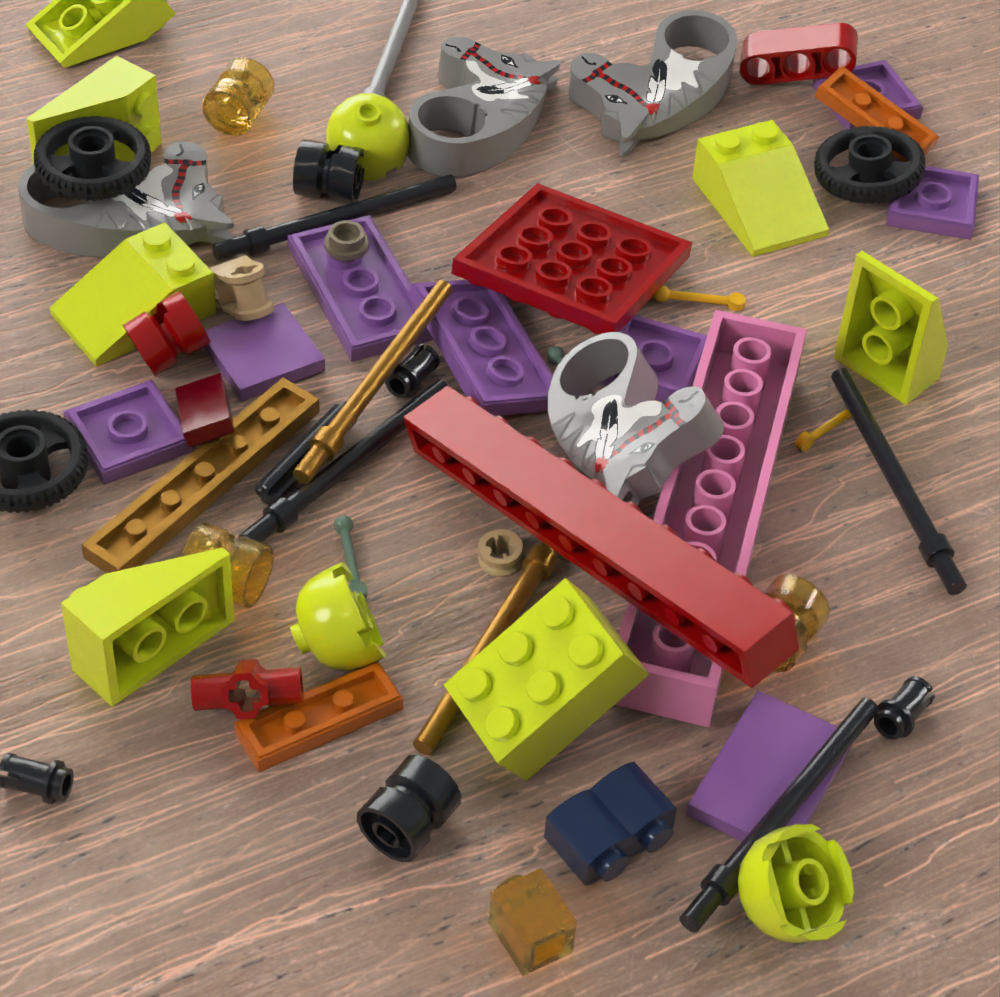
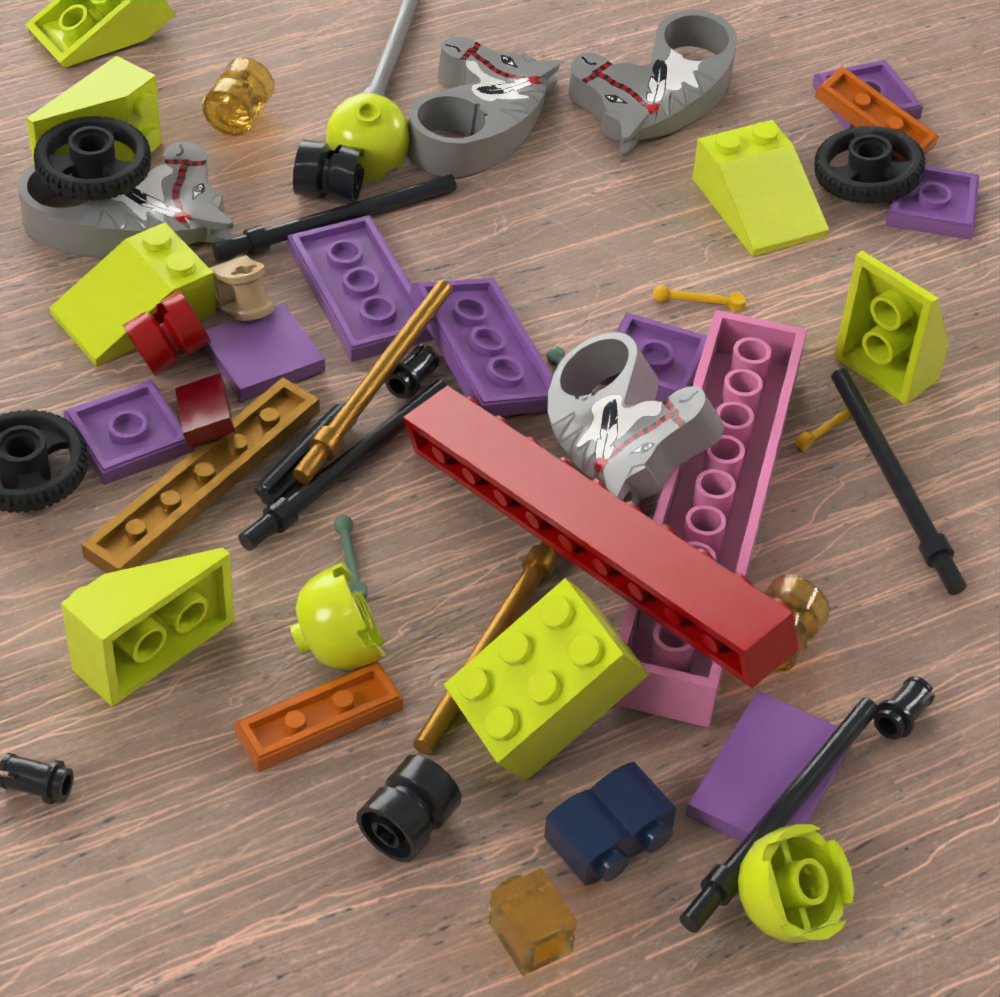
(222, 689): red axle -> none
(249, 560): clear yellow wheel -> none
(346, 241): dark tan plate -> none
(497, 540): tan bush -> none
(572, 259): red plate -> none
(816, 48): red beam -> none

